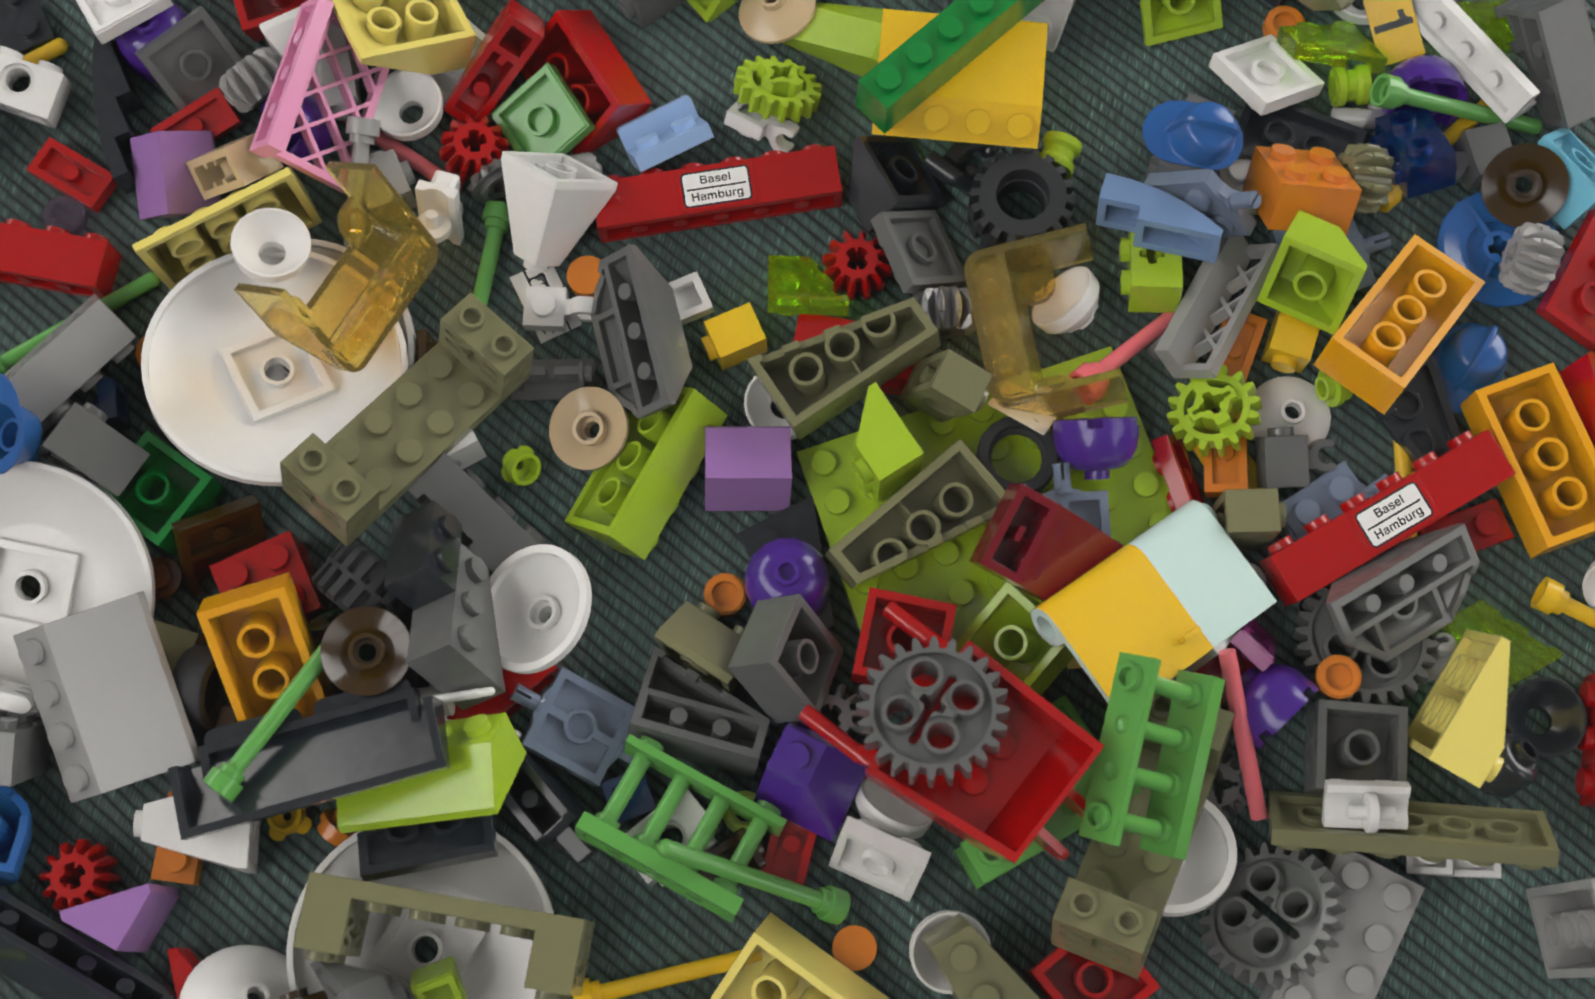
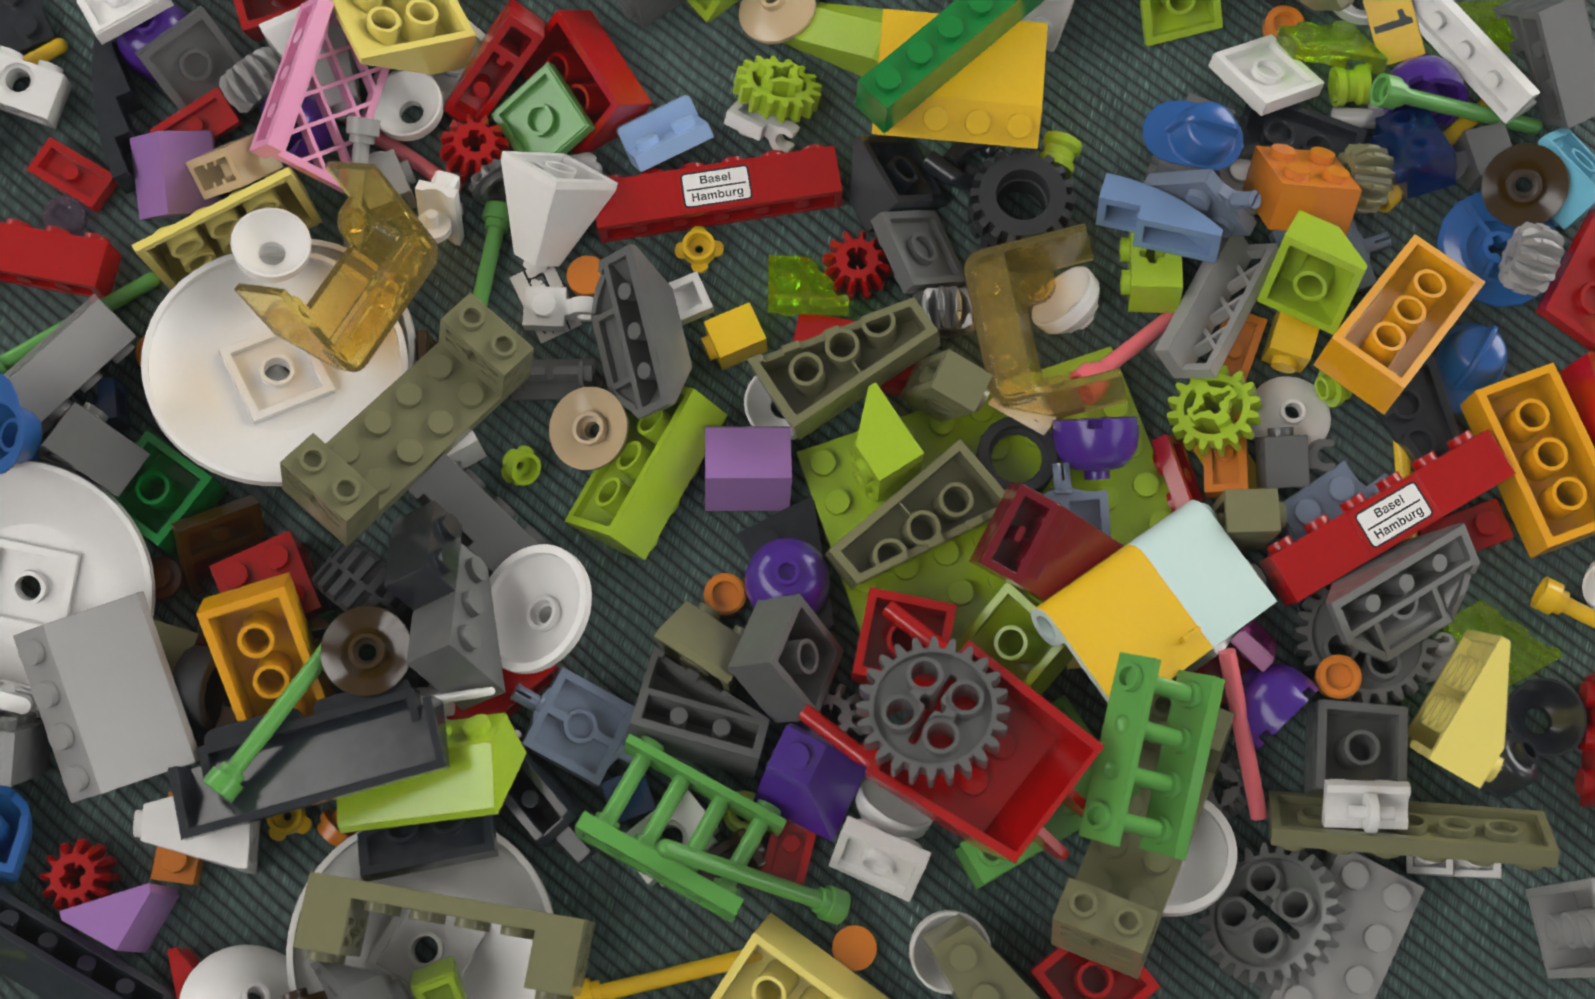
(699, 238): none -> yellow plate

